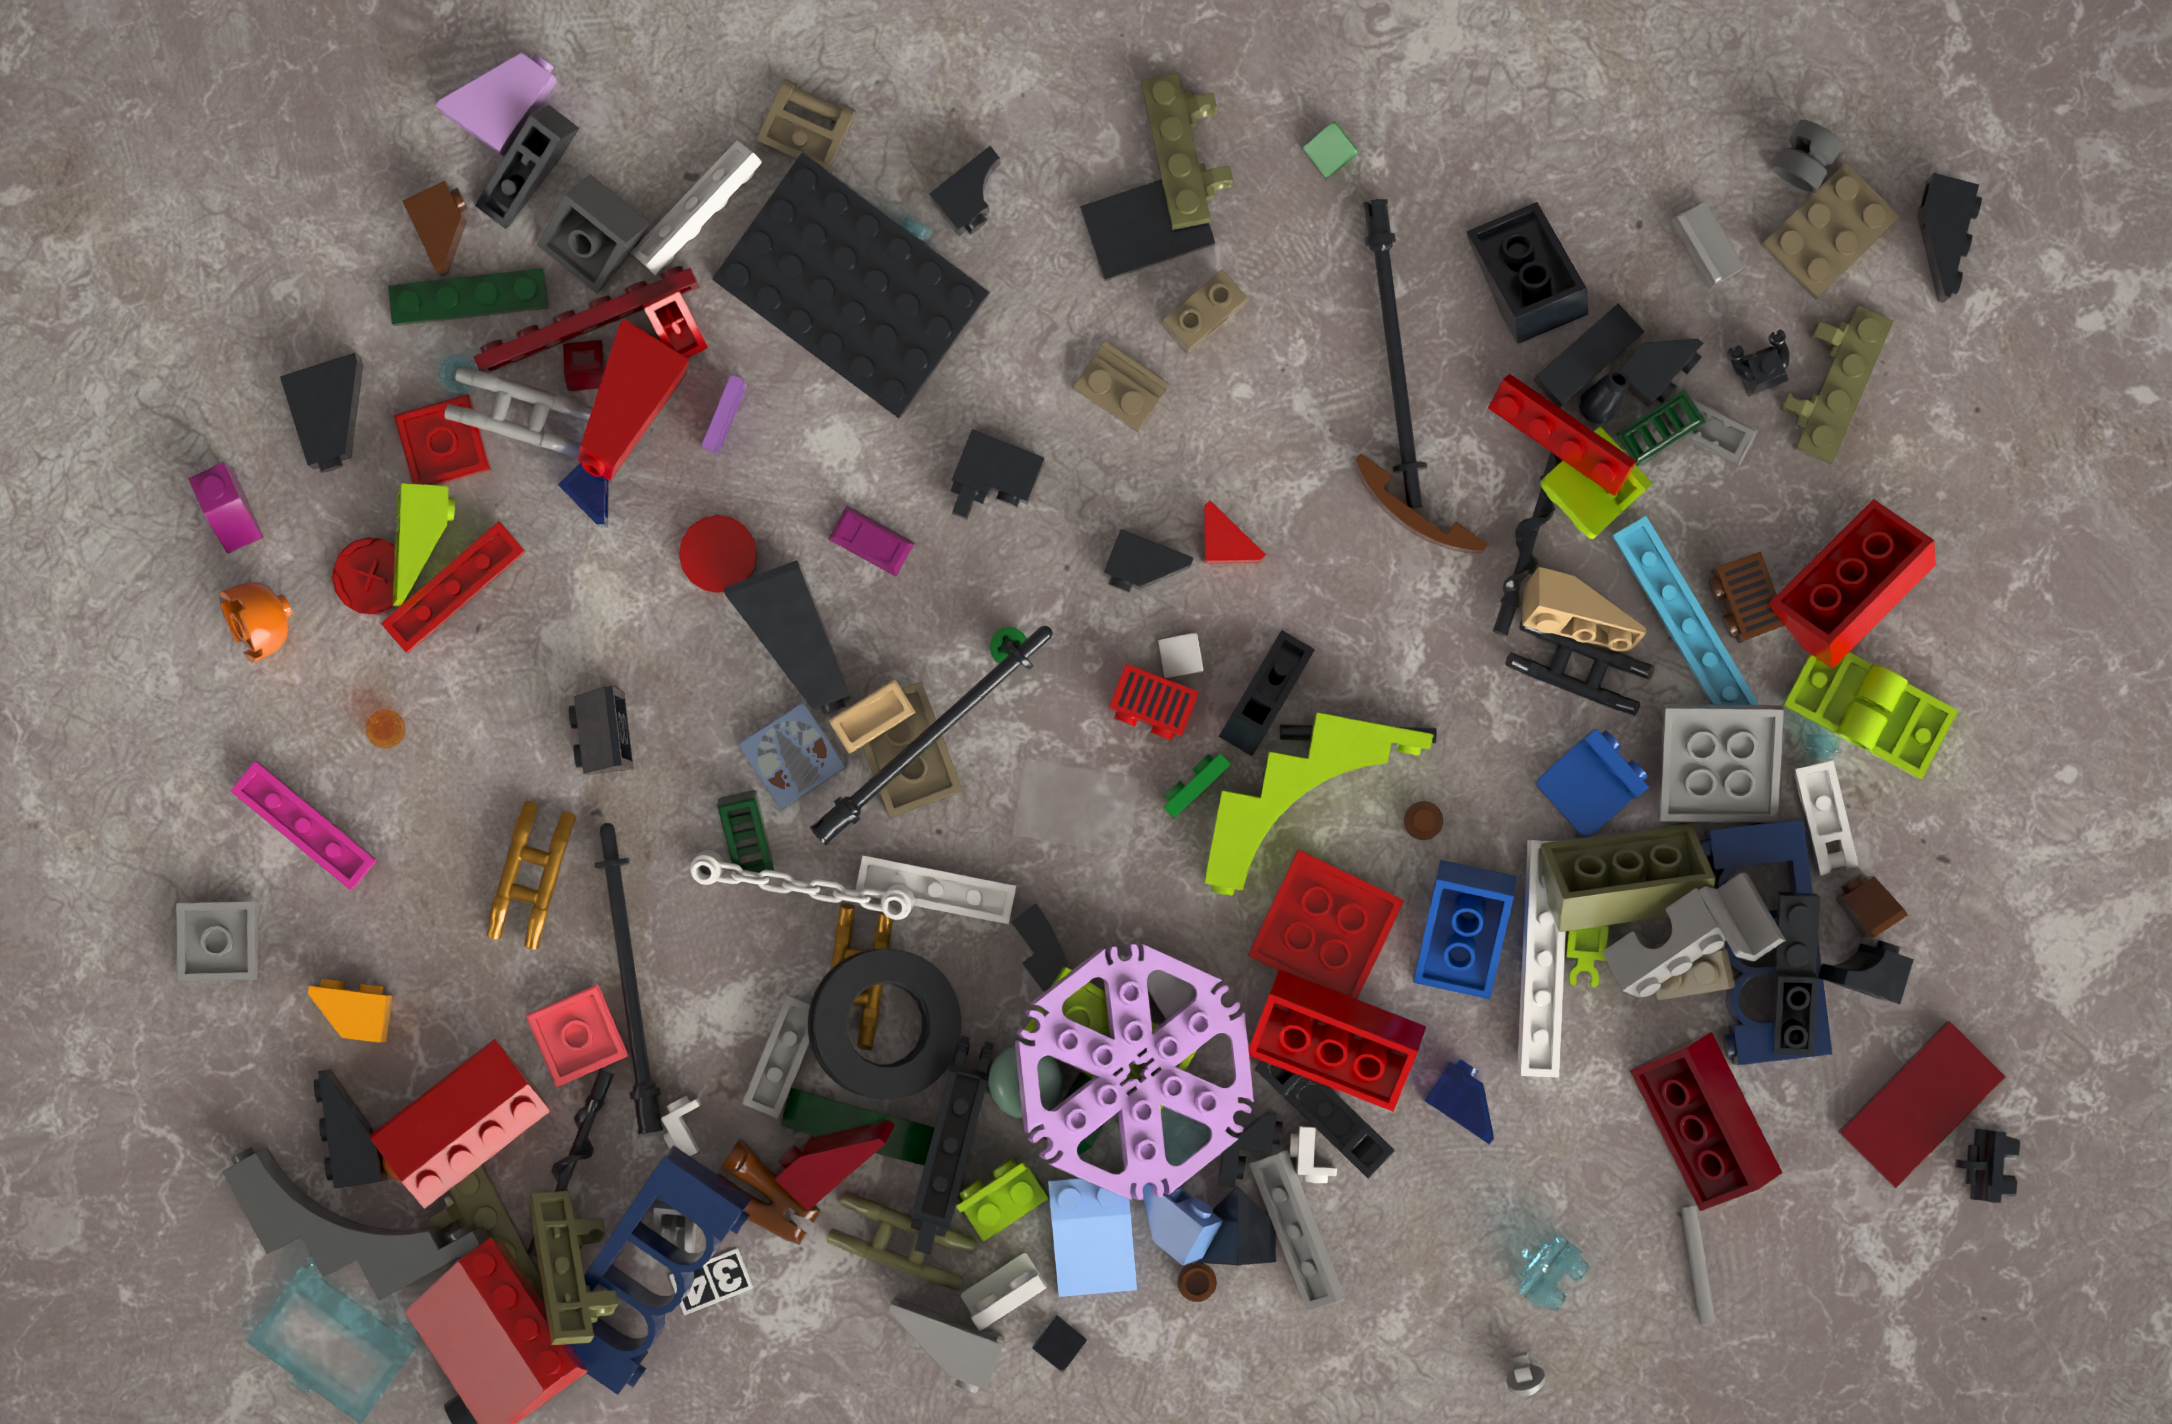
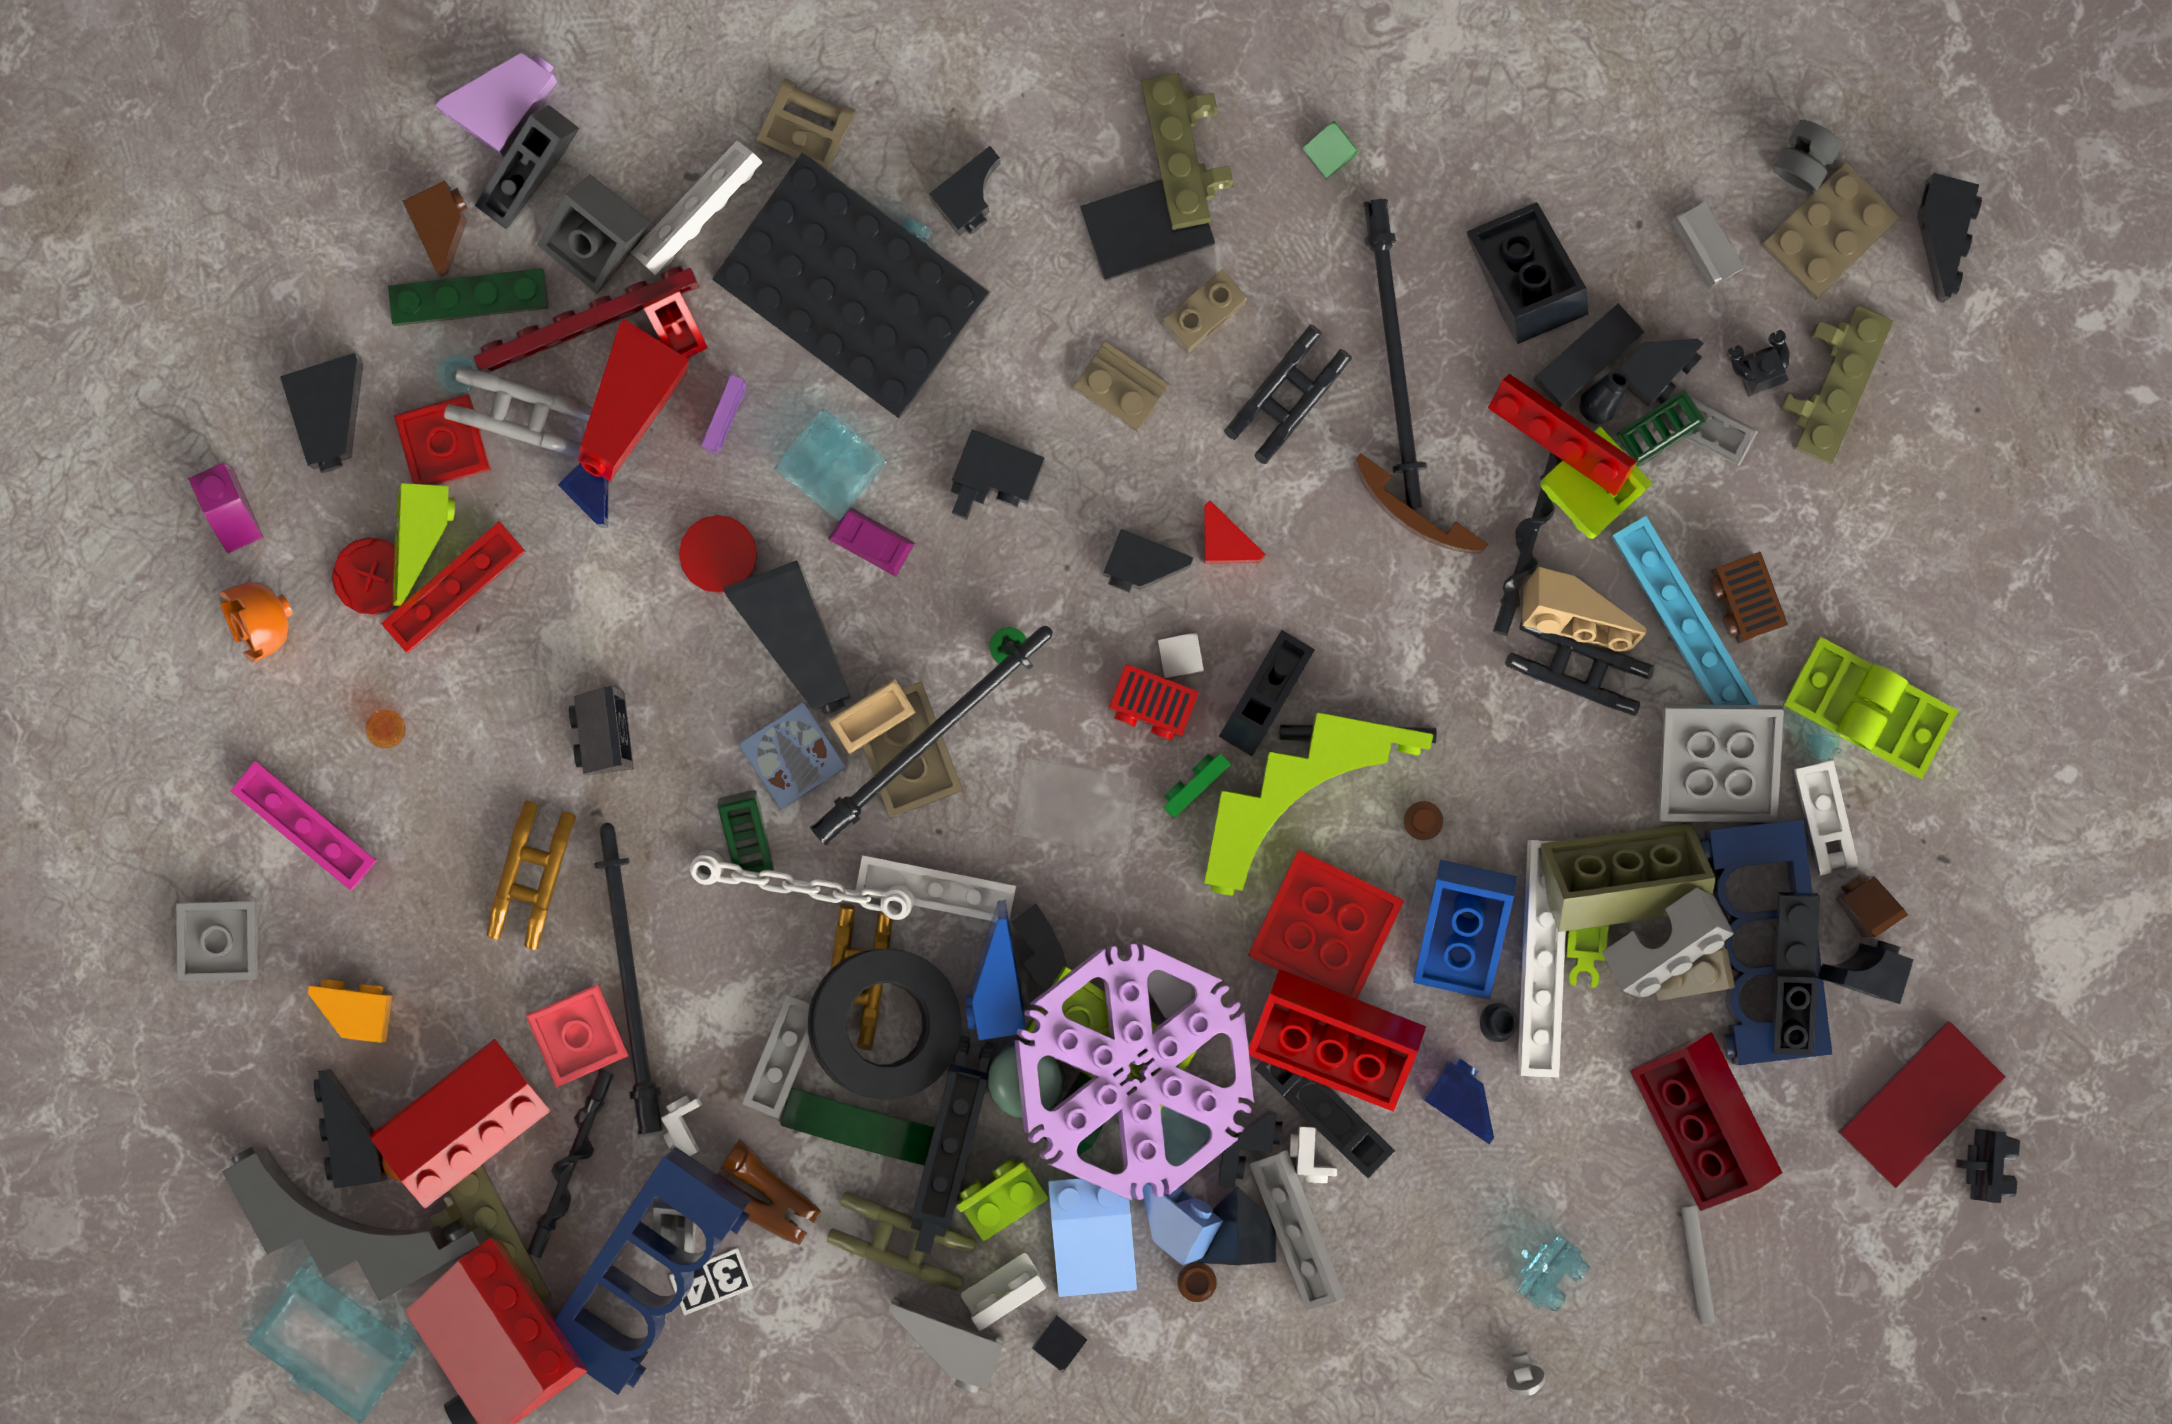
(558, 1243): olive hinge -> none
(583, 365): dark red slope -> none
(827, 1160): dark red slope -> none
(830, 464): none -> clear light blue slope
(996, 996): none -> blue slope
(1287, 370): none -> black piece
(1498, 1022): none -> black plate
(1592, 782): blue bracket -> none
(1743, 917): light grey panel -> none
(1854, 582): red slope -> none

